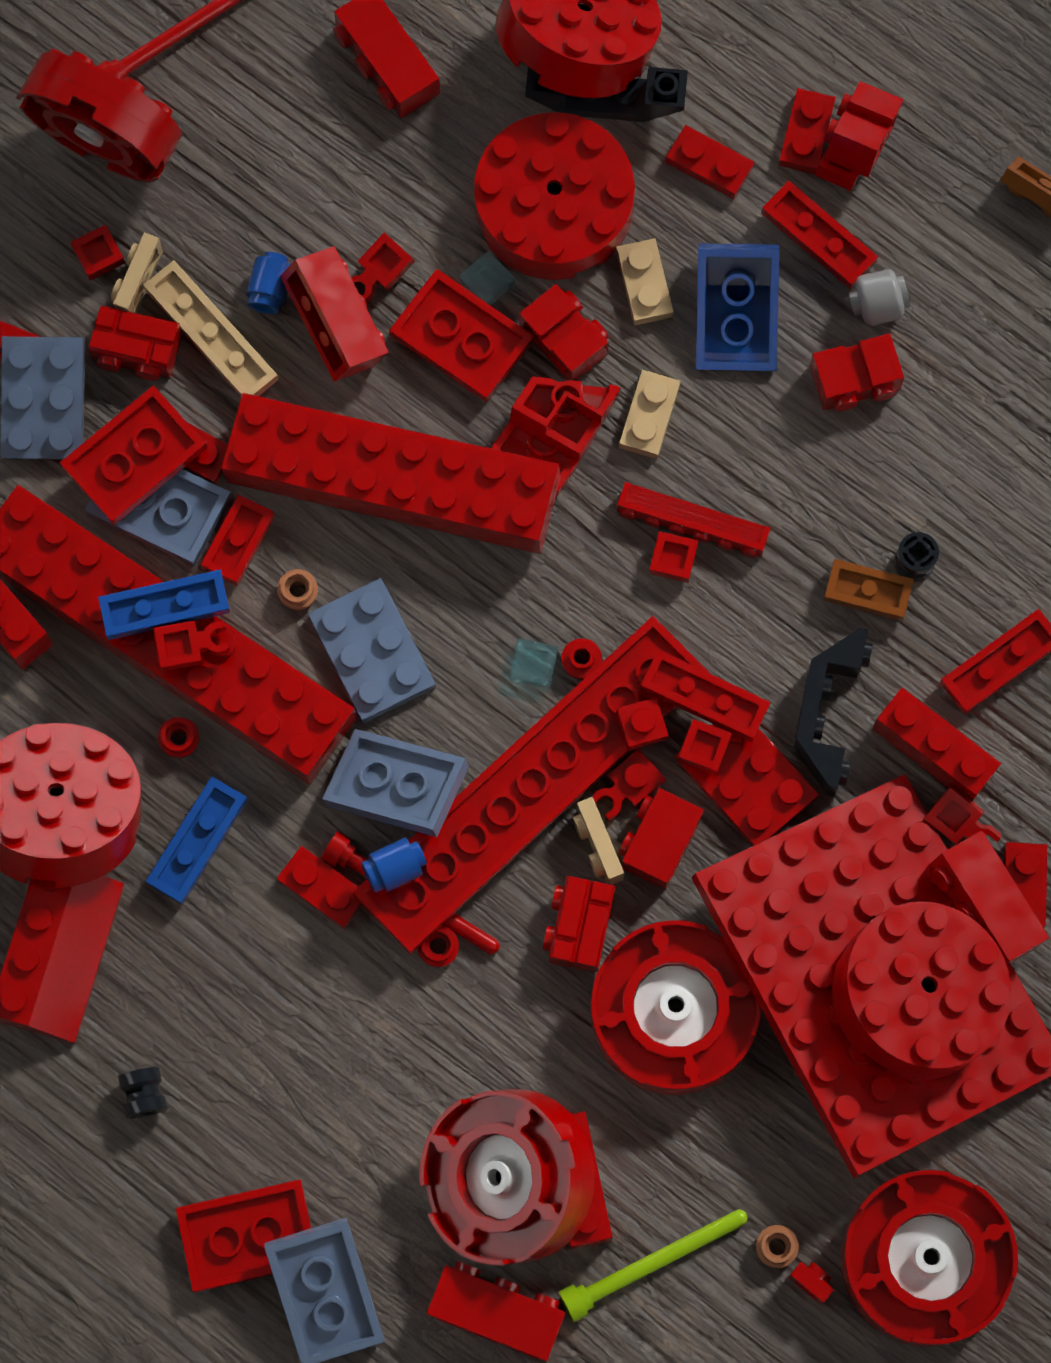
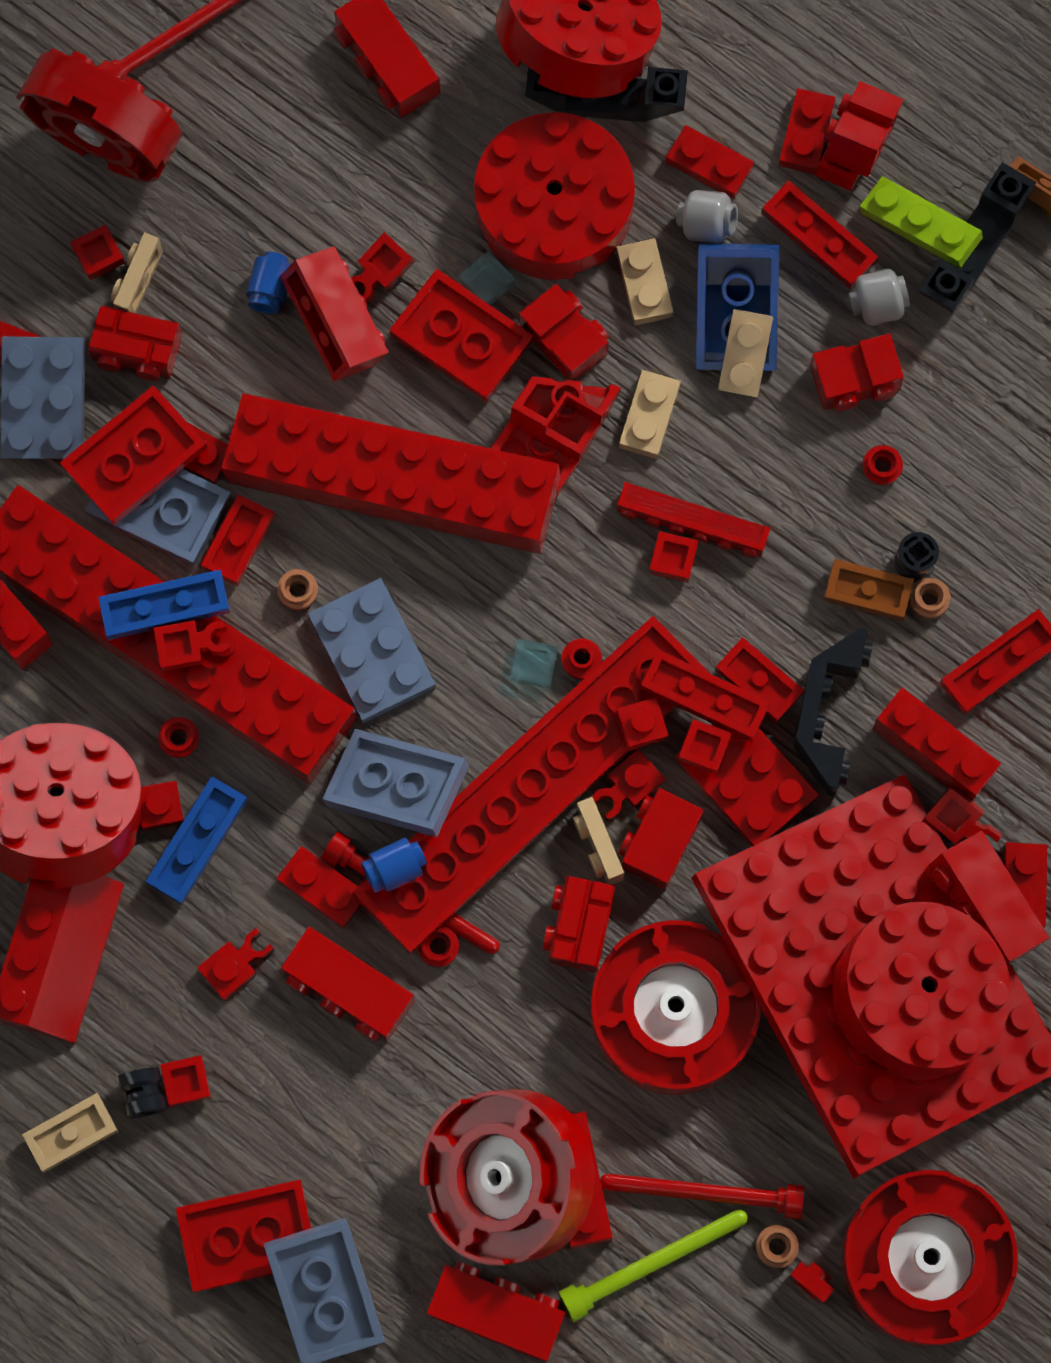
(70, 1133): none -> tan plate
(161, 806): none -> red plate
(185, 1081): none -> red plate
(210, 331): tan plate -> none
(230, 968): none -> red plate
(347, 986): none -> red brick
(707, 217): none -> light grey head
(745, 353): none -> tan plate
(758, 675): none -> red plate
(785, 1200): none -> red piece
(886, 454): none -> red plate
(921, 222): none -> lime plate
(932, 586): none -> nougat plate
(994, 216): none -> black slope

